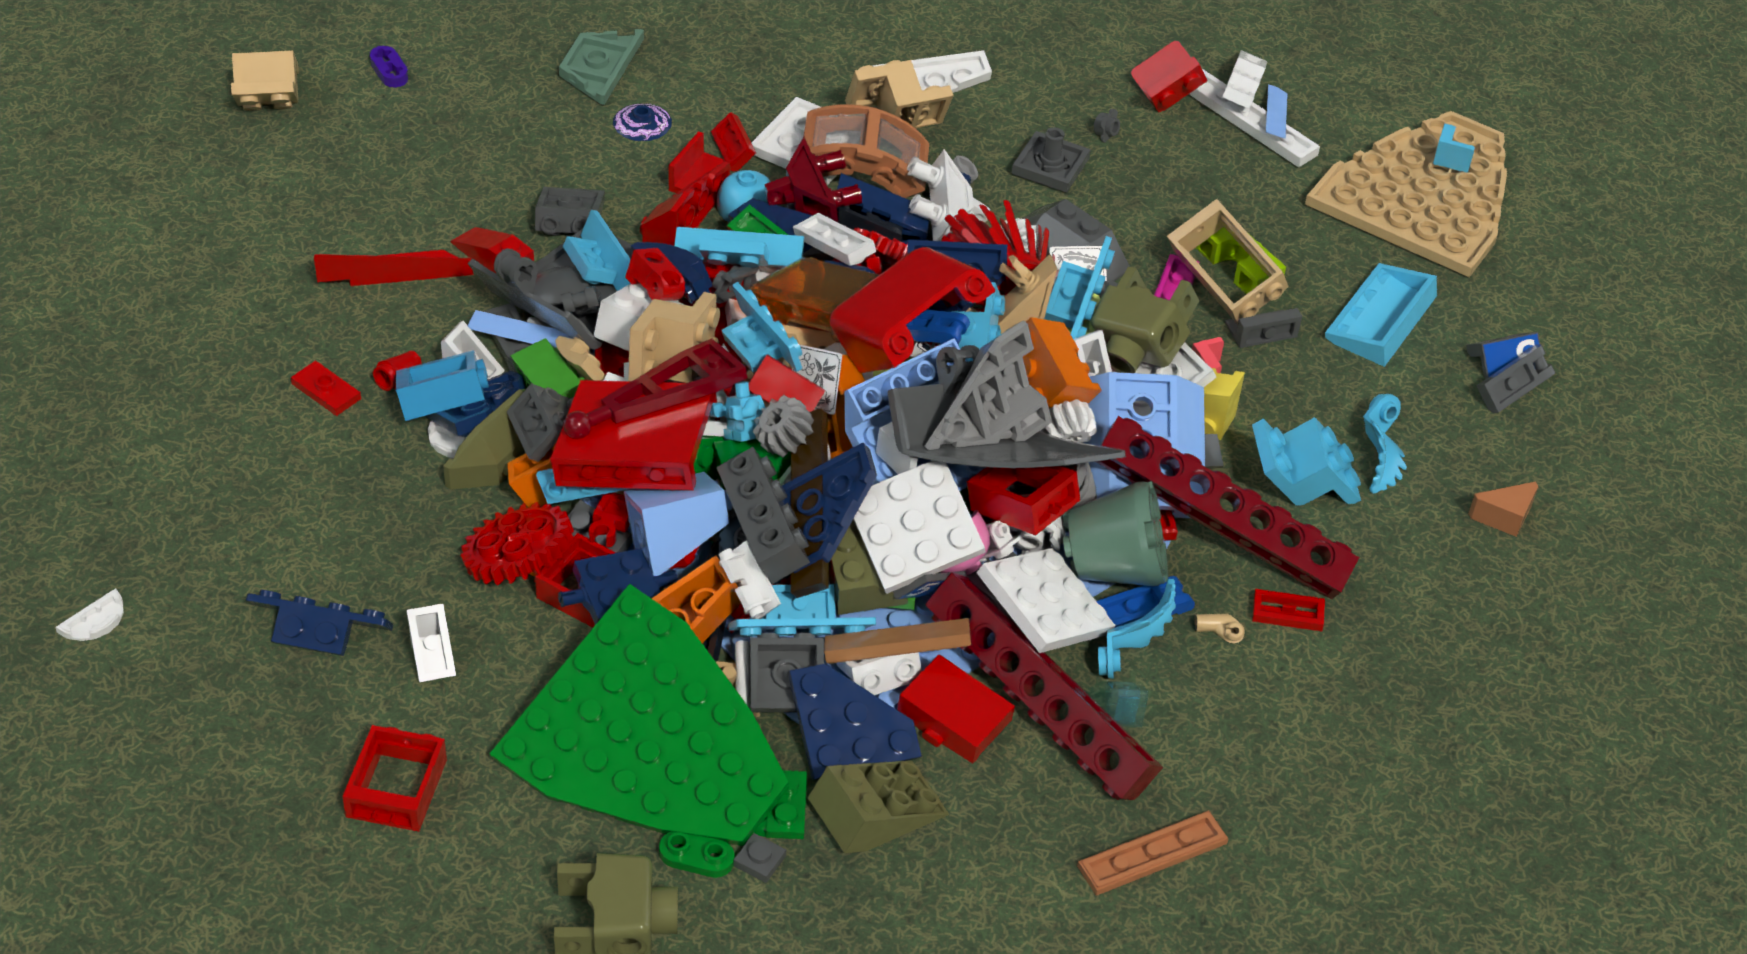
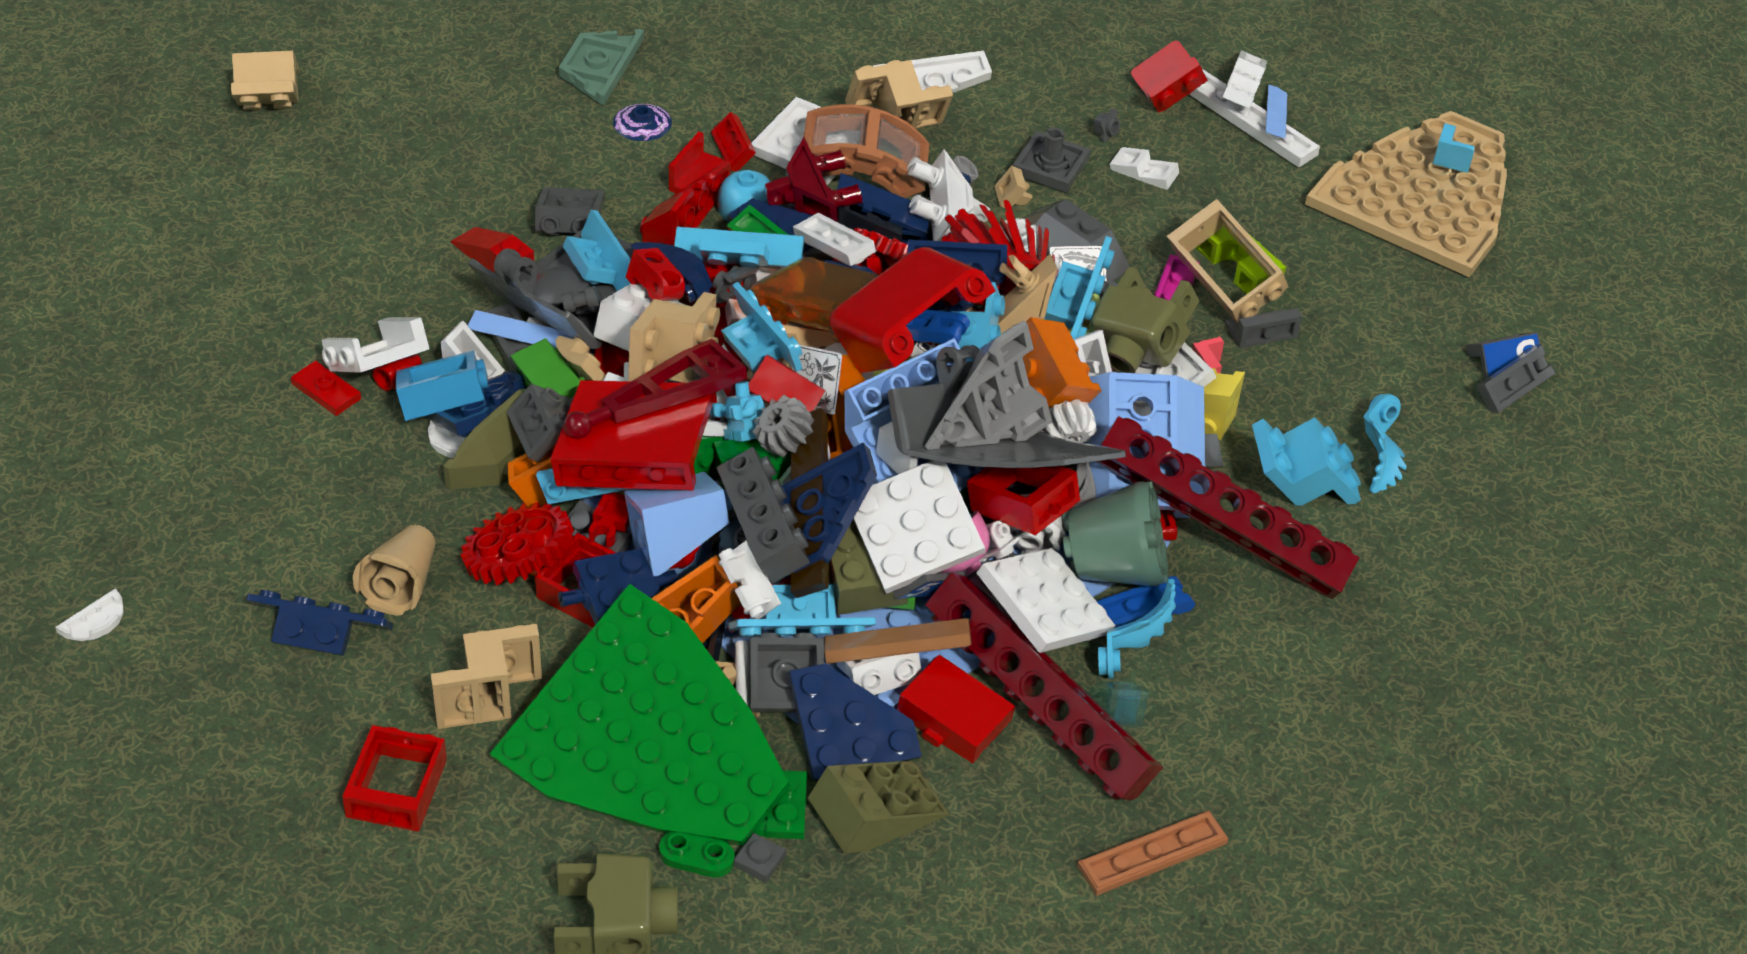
(390, 267): red wedge -> none
(393, 64): dark purple beam -> none
(396, 571): none -> tan cone
(400, 339): none -> white panel
(430, 642): white slope -> none
(482, 688): none -> tan bracket
(1013, 188): none -> tan tile
(1138, 165): none -> white slope
(1221, 624): tan arm -> none
(1288, 614): red tile -> none
(1383, 312): medium azure slope -> none
(1504, 507): nougat slope -> none

